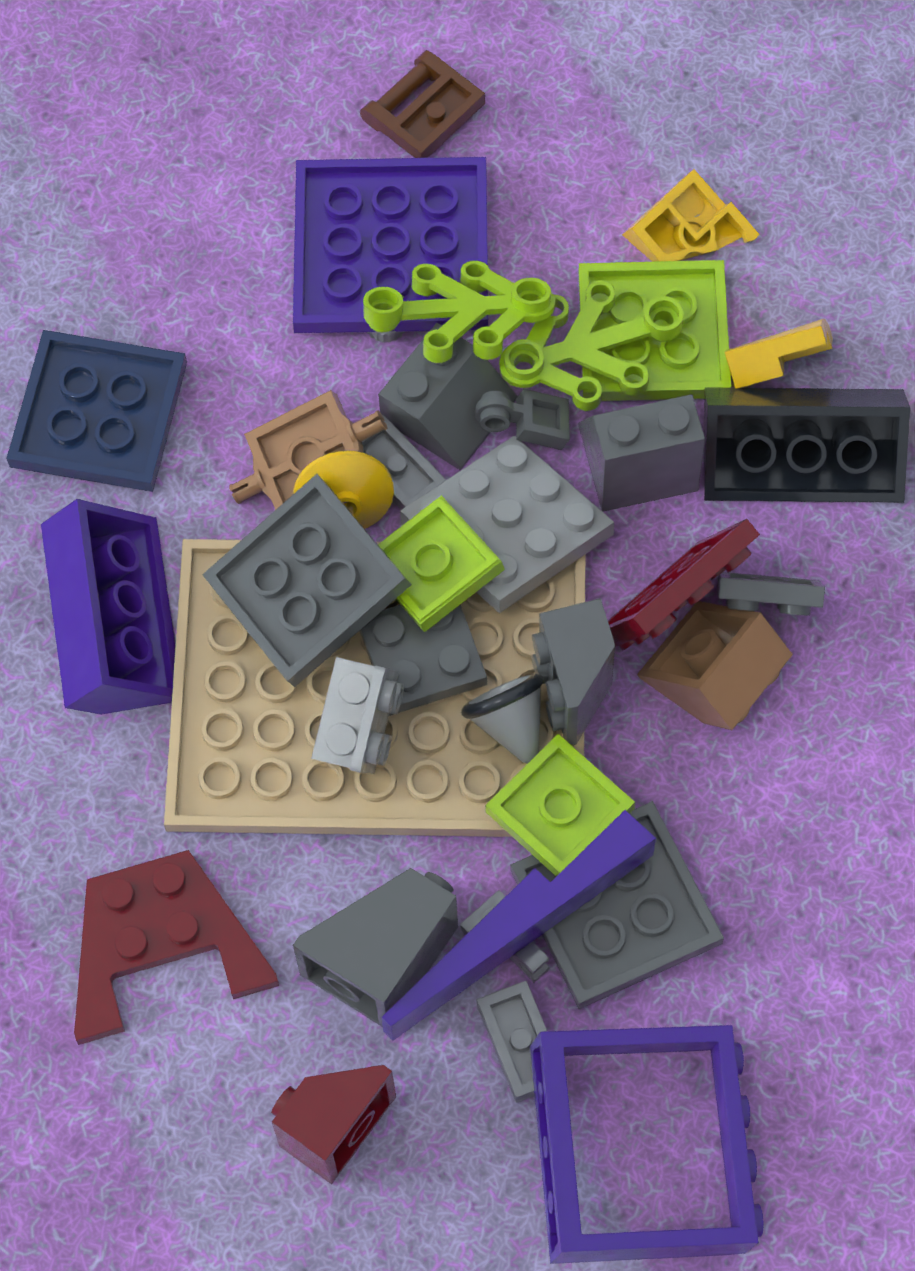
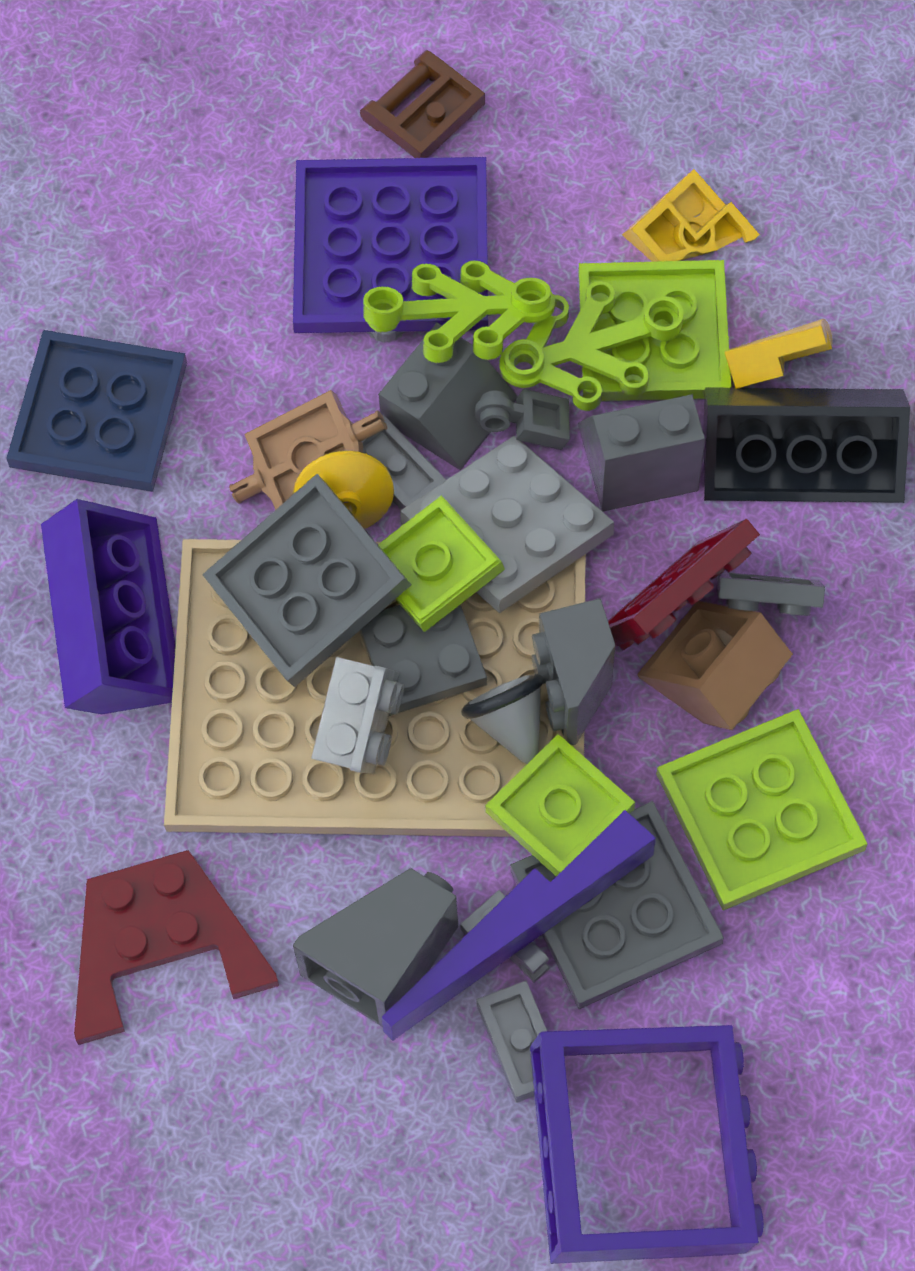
(332, 1116): dark red slope -> none
(761, 809): none -> lime plate

